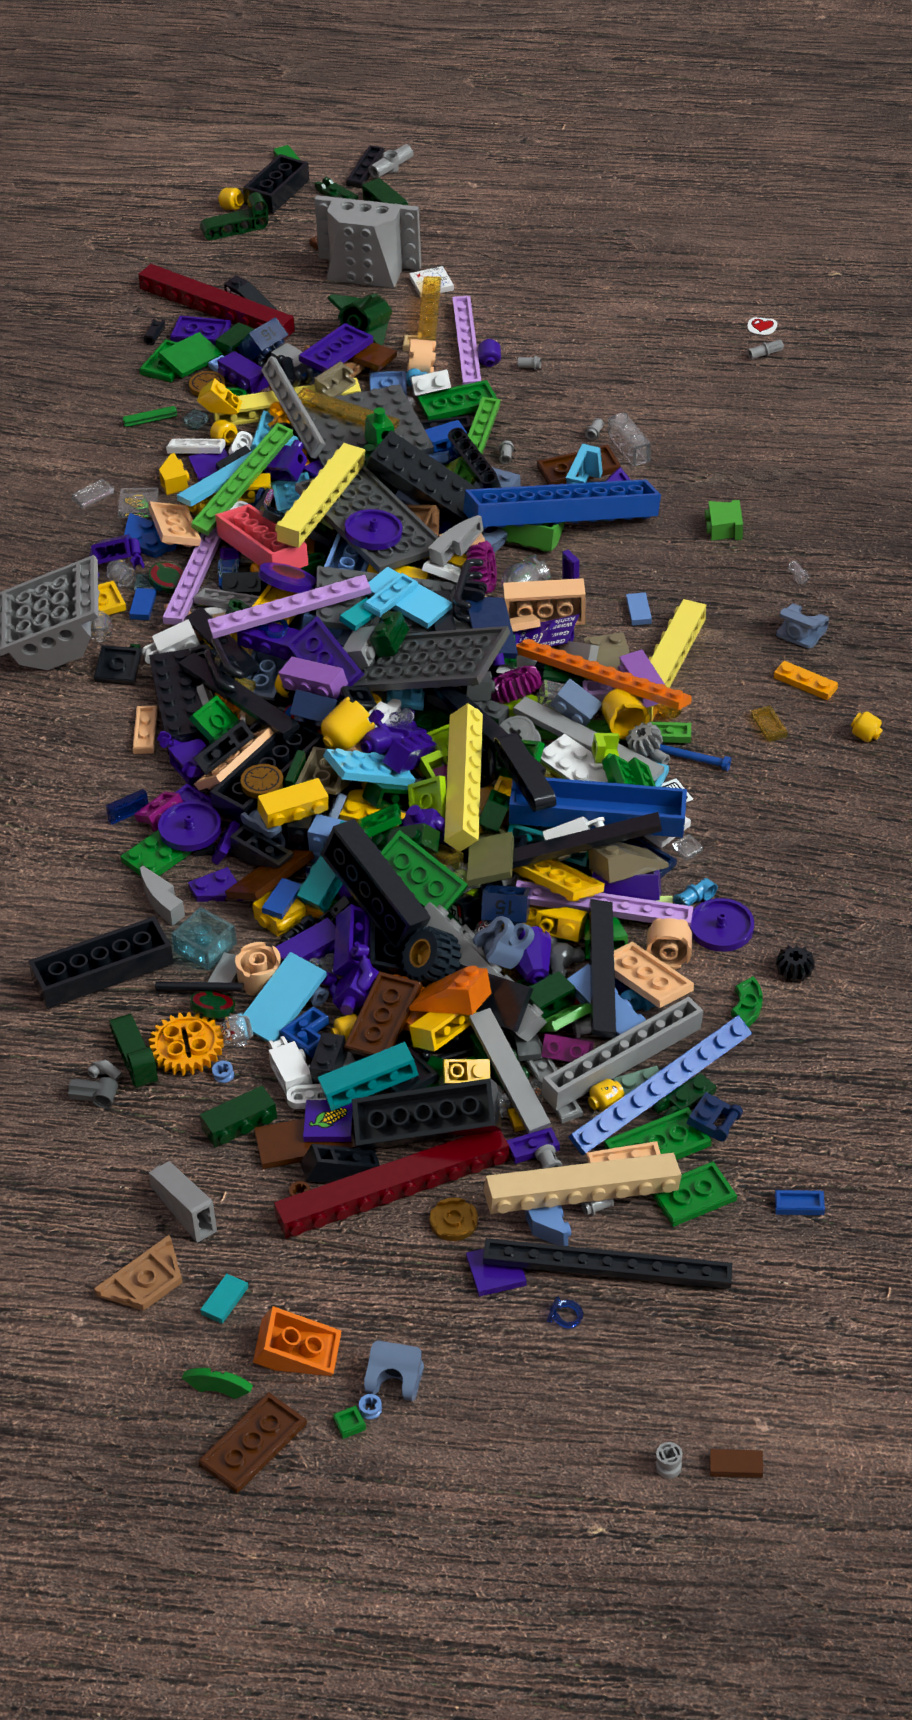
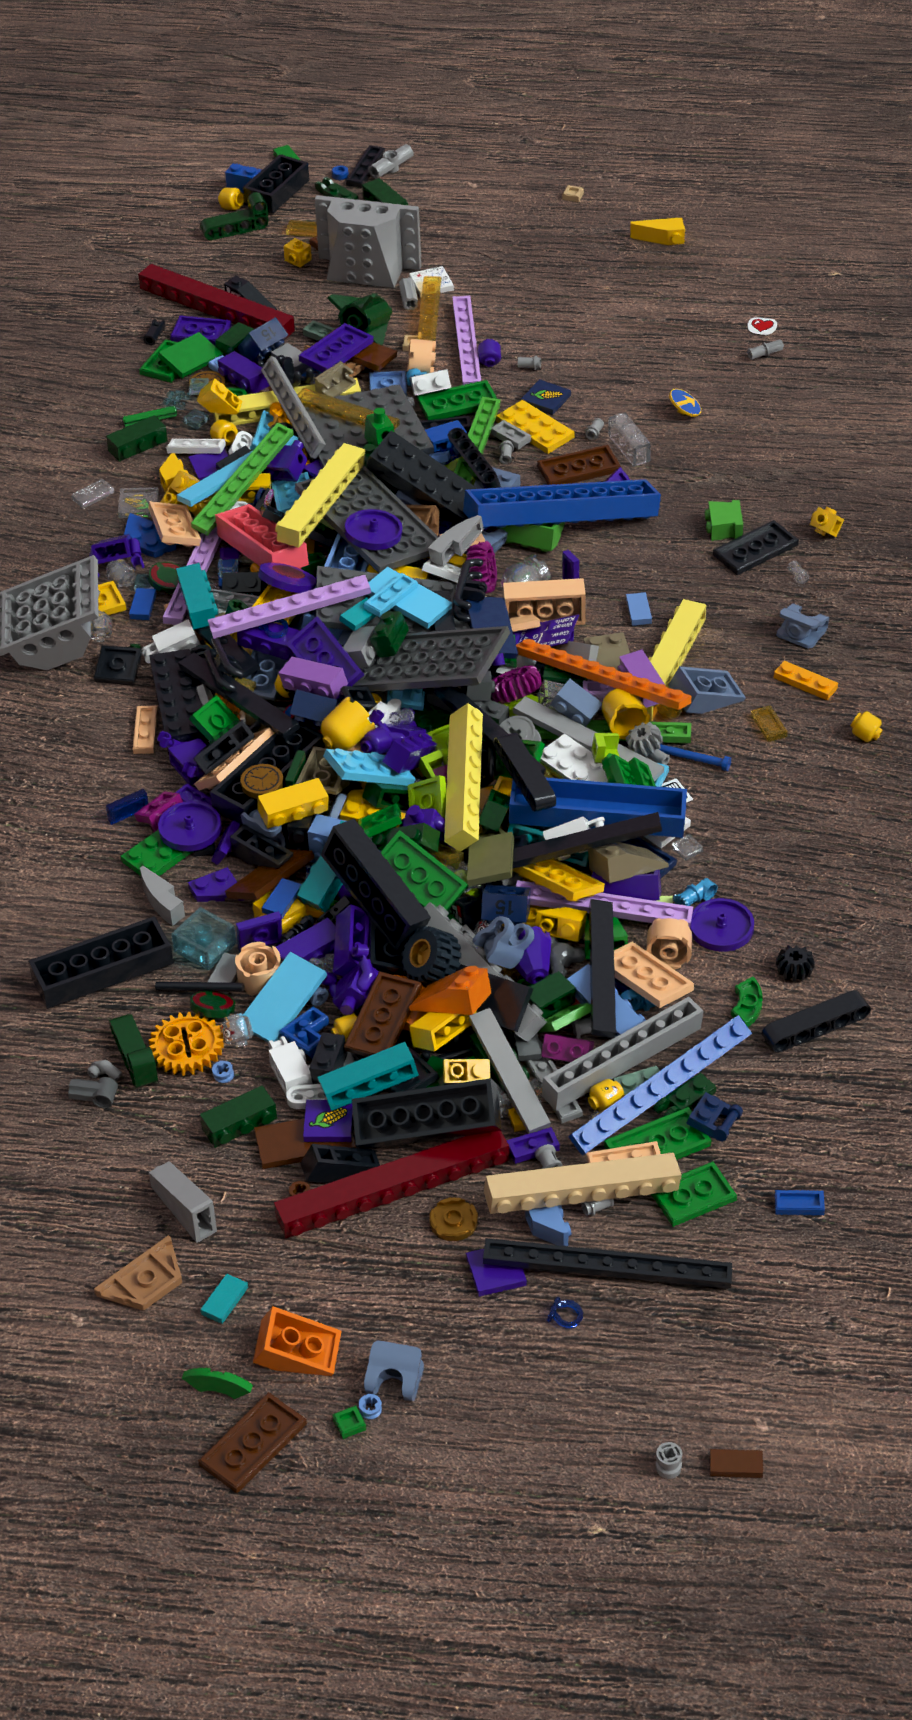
(136, 438): none -> dark green brick
(174, 397): none -> clear light blue piece
(180, 483): none -> yellow slope
(197, 384): none -> clear light blue tile
(197, 595): none -> teal brick
(238, 176): none -> blue brick
(260, 929): none -> dark purple tile
(297, 252): none -> yellow brick
(301, 228): none -> clear yellow tile
(317, 330): none -> sand green plate
(340, 172): none -> blue tile
(408, 293): none -> light grey axle
(507, 431): none -> light grey plate
(544, 430): none -> yellow plate
(546, 396): none -> dark blue tile
(573, 193): none -> tan tile
(588, 464): medium azure window -> none
(659, 231): none -> yellow slope
(685, 403): none -> piece
(708, 688): none -> sand blue slope
(755, 547): none -> black tile
(816, 1021): none -> black beam
(826, 521): none -> yellow brick

